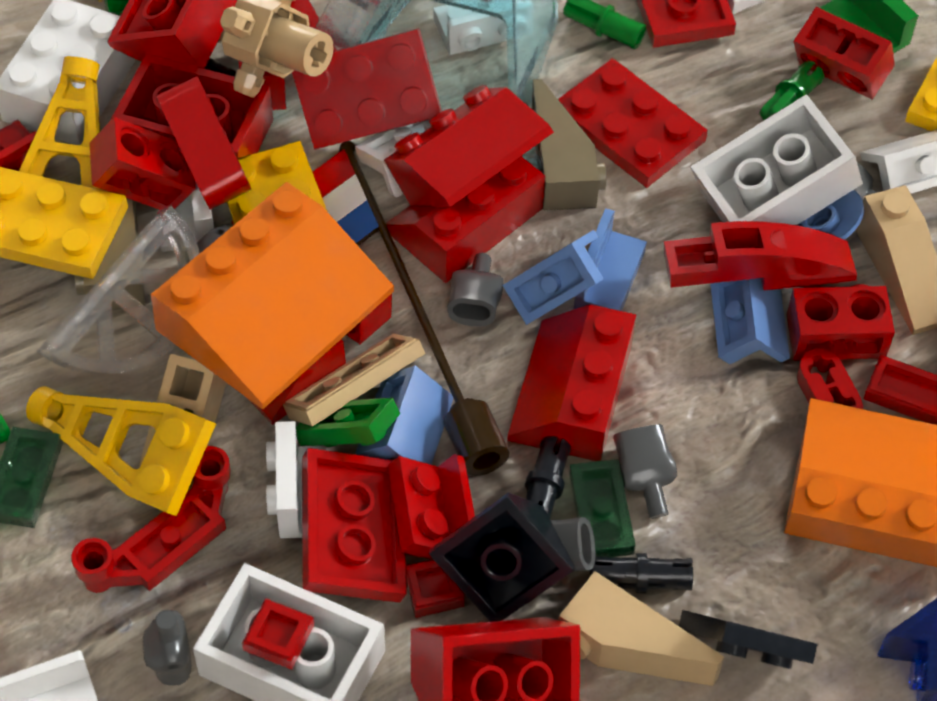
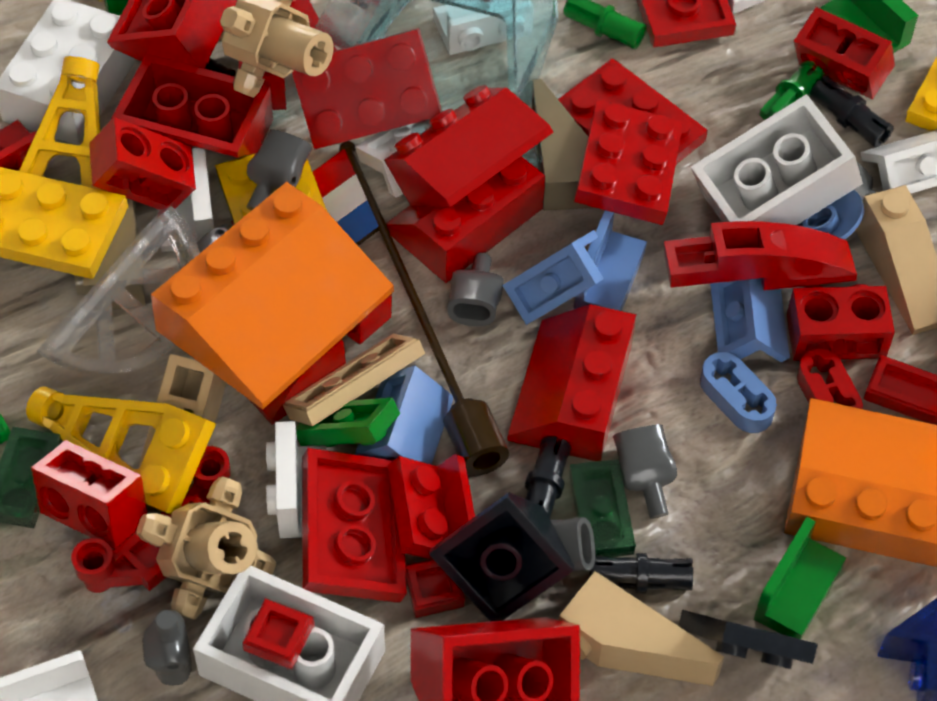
(89, 493): none -> red brick
(203, 142): red beam -> none
(204, 546): none -> tan piece
(275, 163): none -> dark grey piece
(629, 162): none -> red plate
(742, 389): none -> medium blue beam
(798, 584): none -> green panel
(851, 111): none -> black pin

